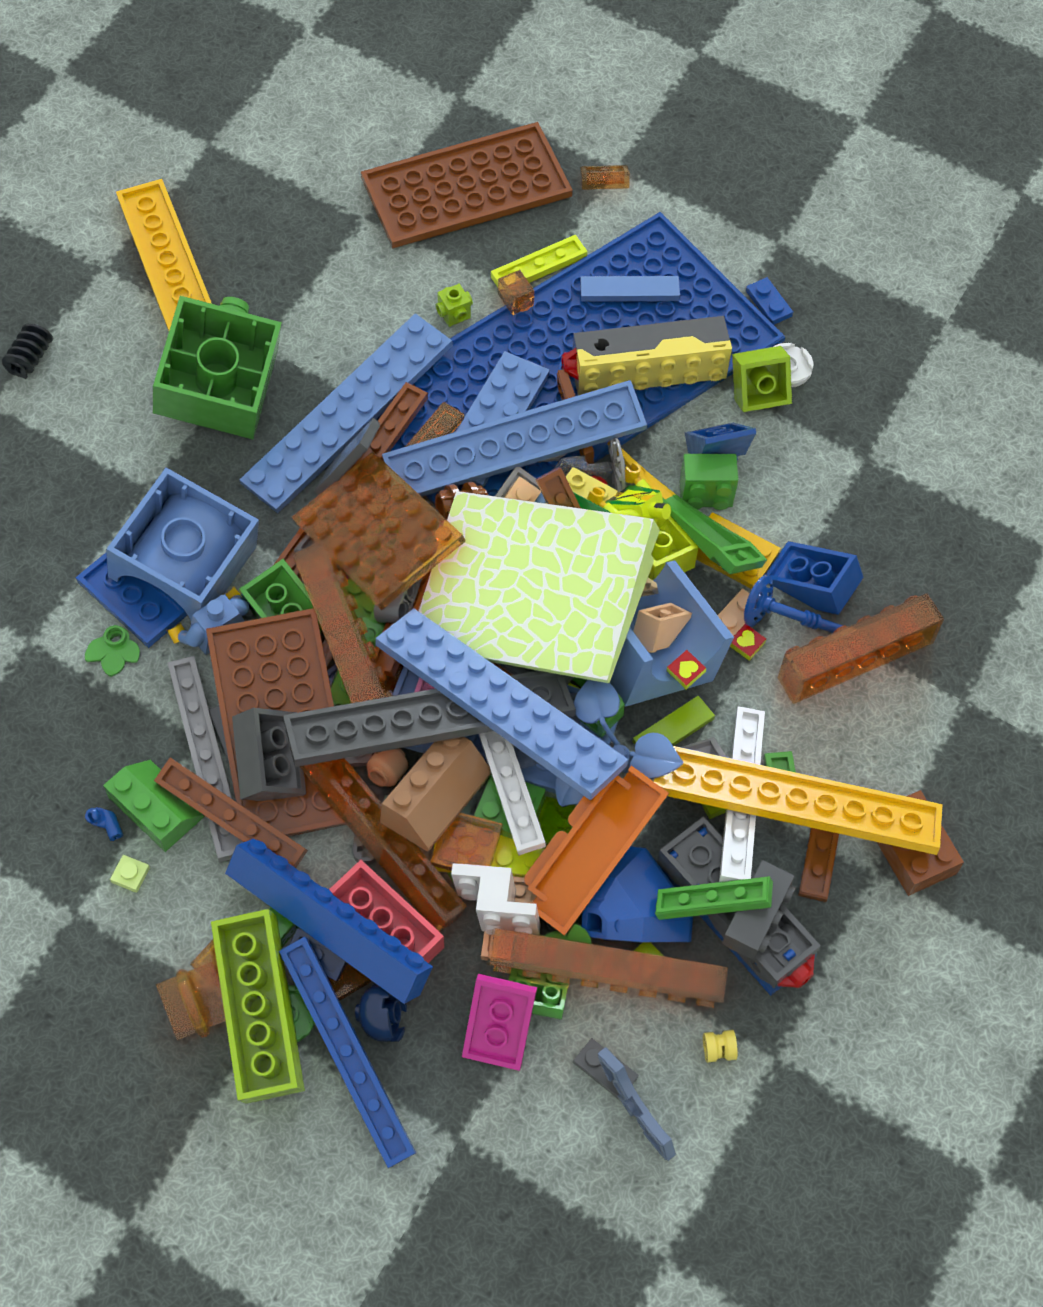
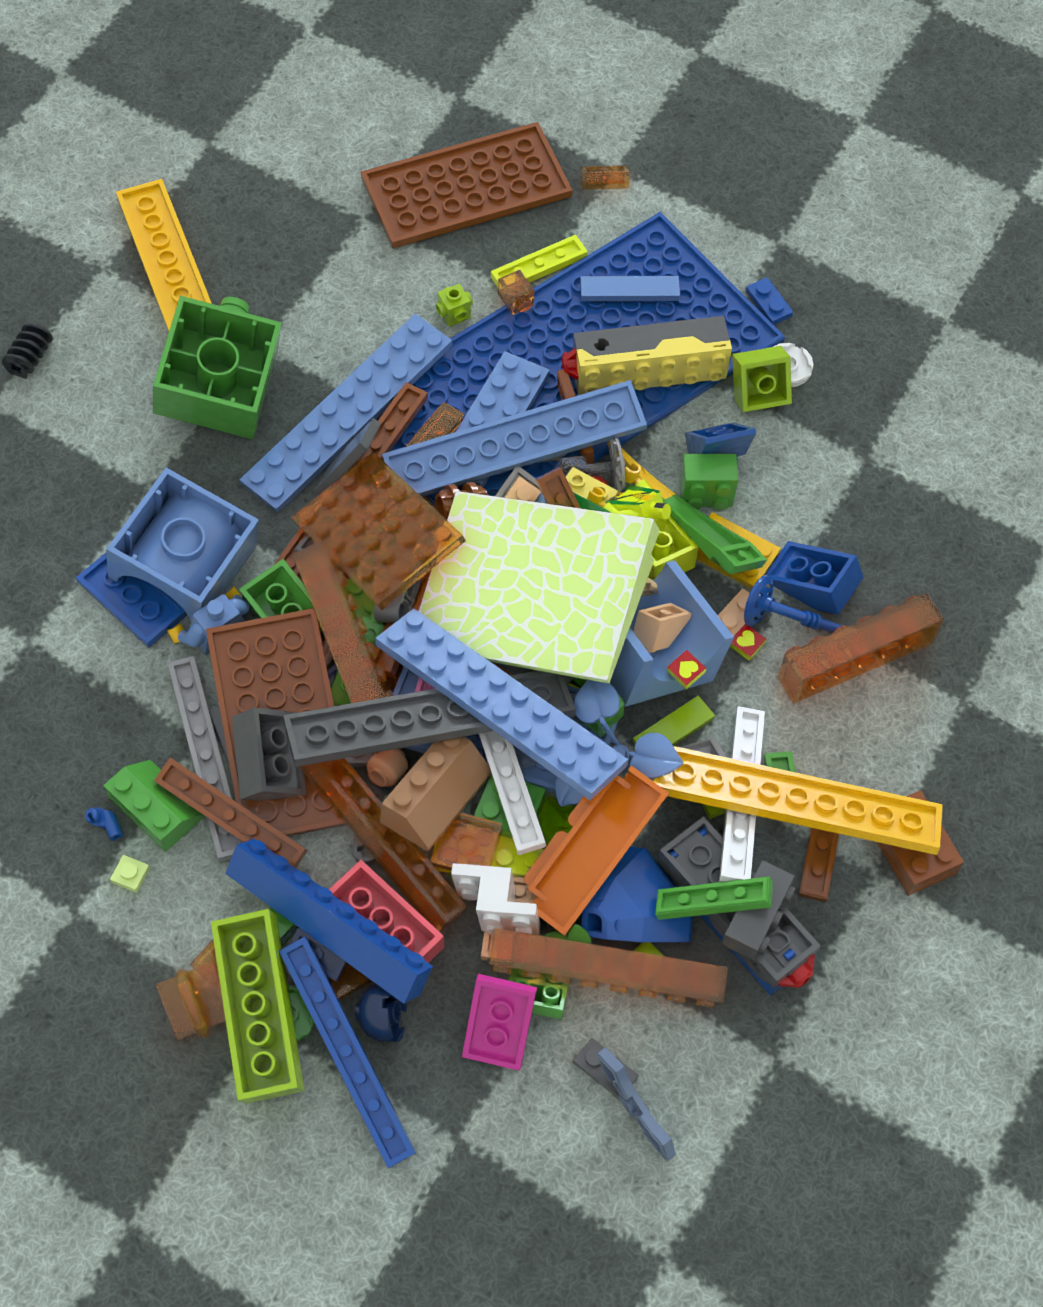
(113, 654): bright green plate -> none
(720, 1046): light yellow wheel -> none

